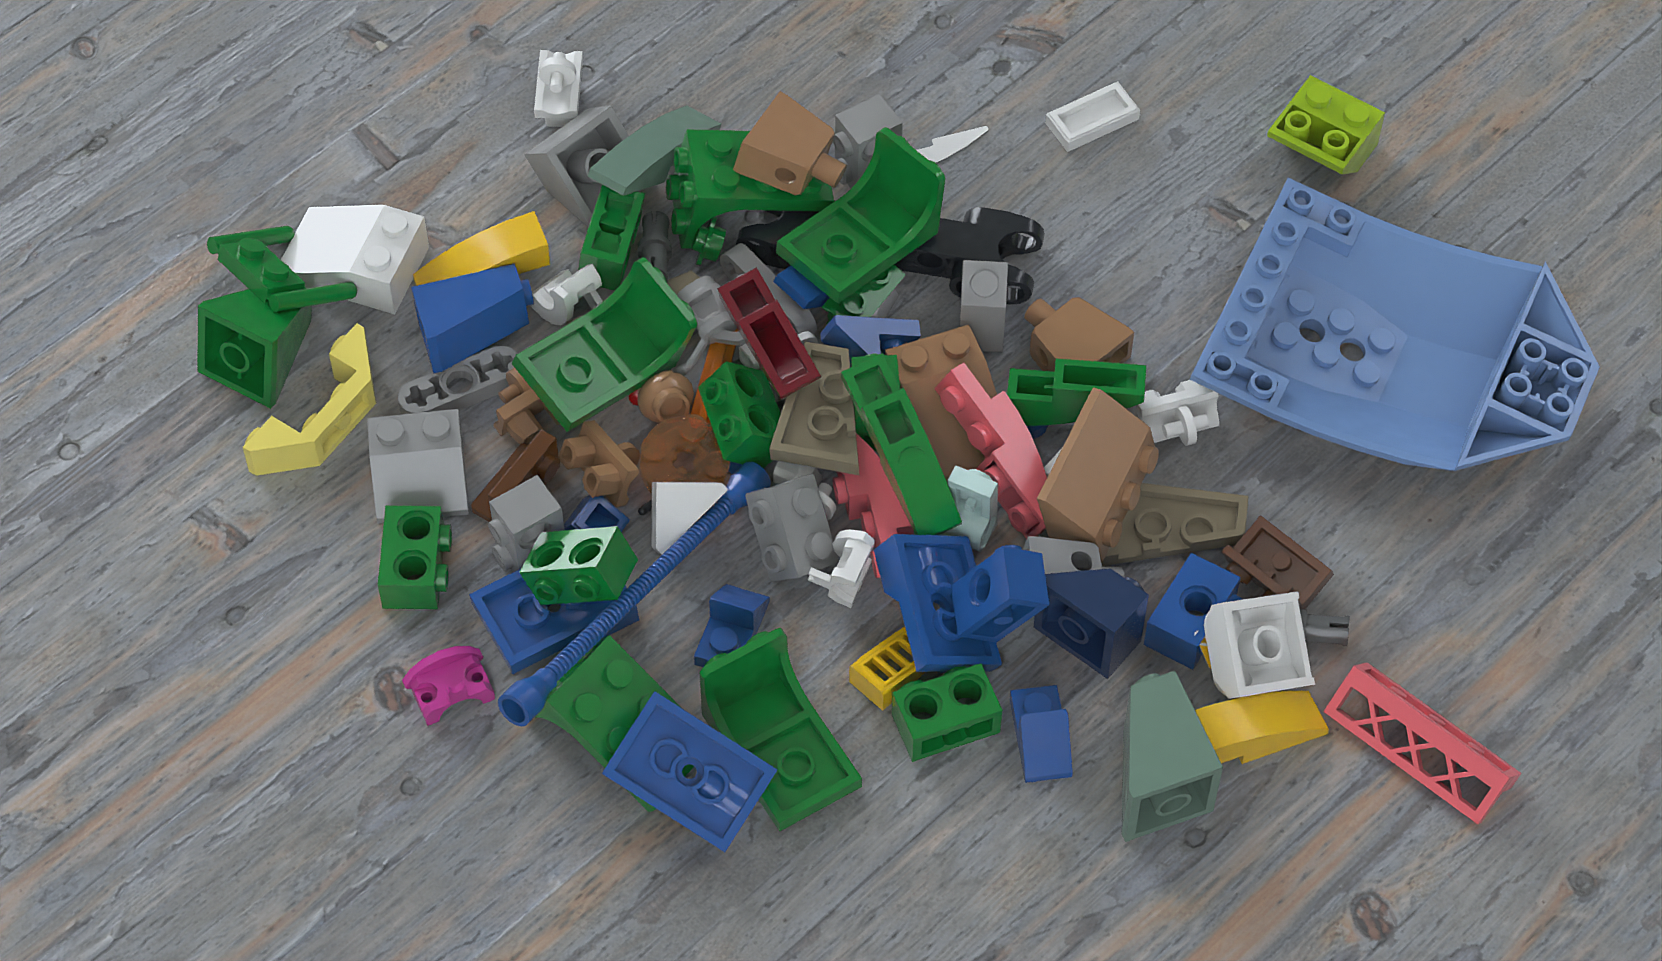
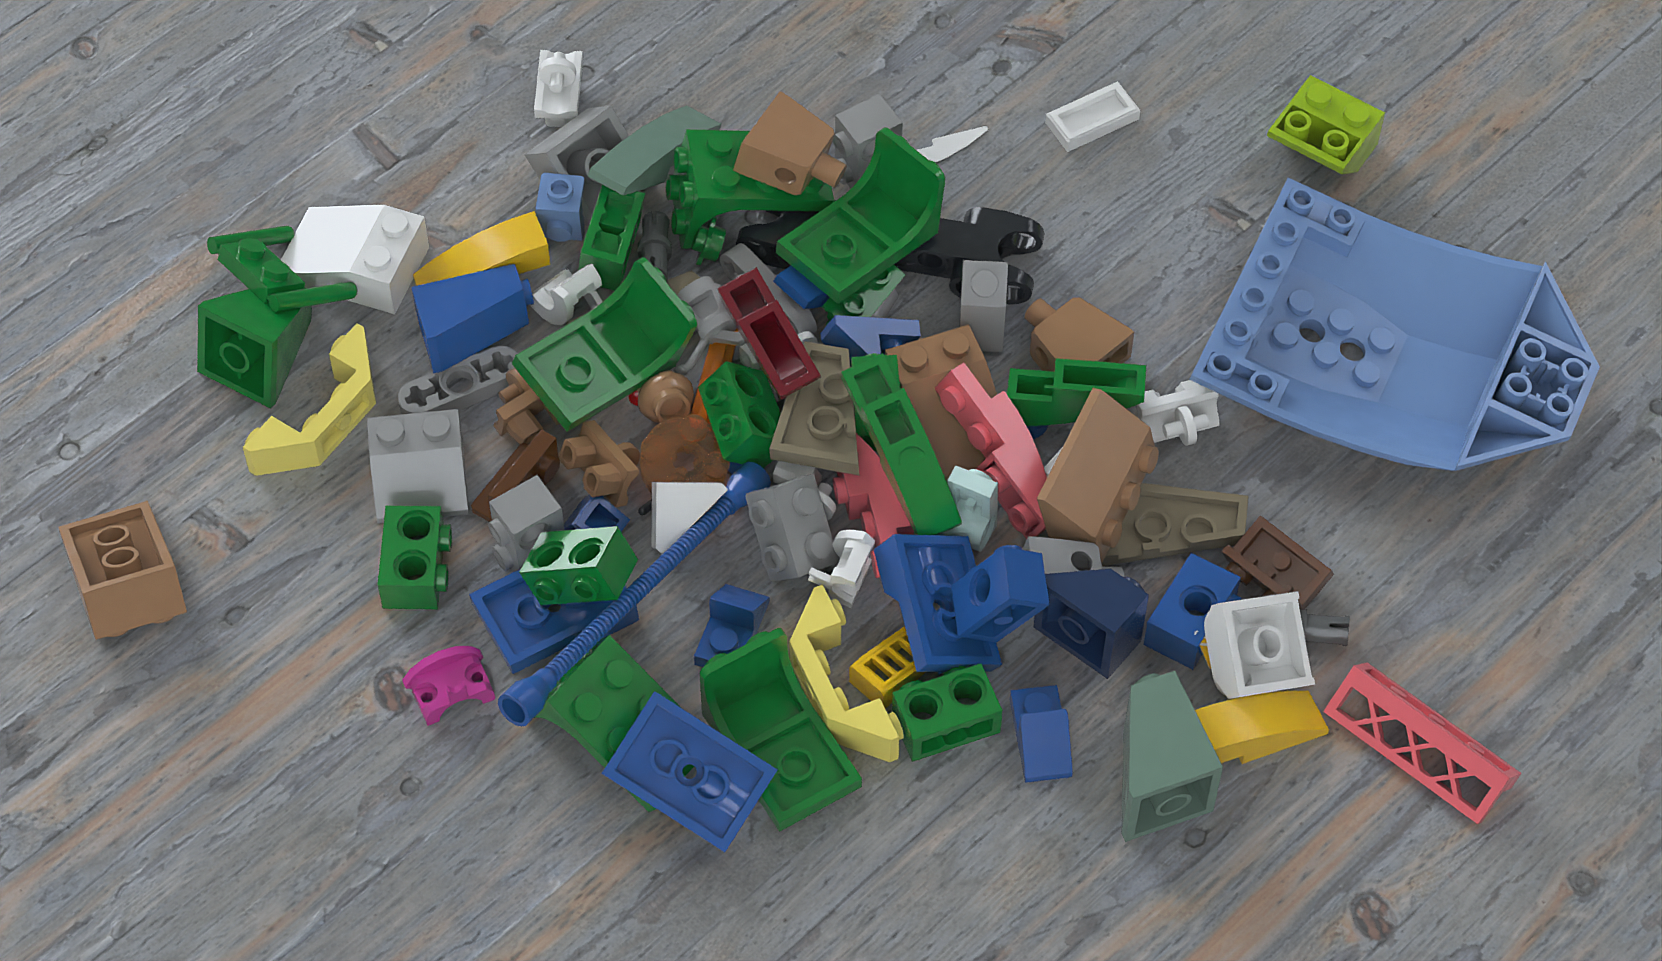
(123, 570): none -> medium nougat slope
(560, 206): none -> medium blue bracket
(862, 728): none -> light yellow slope

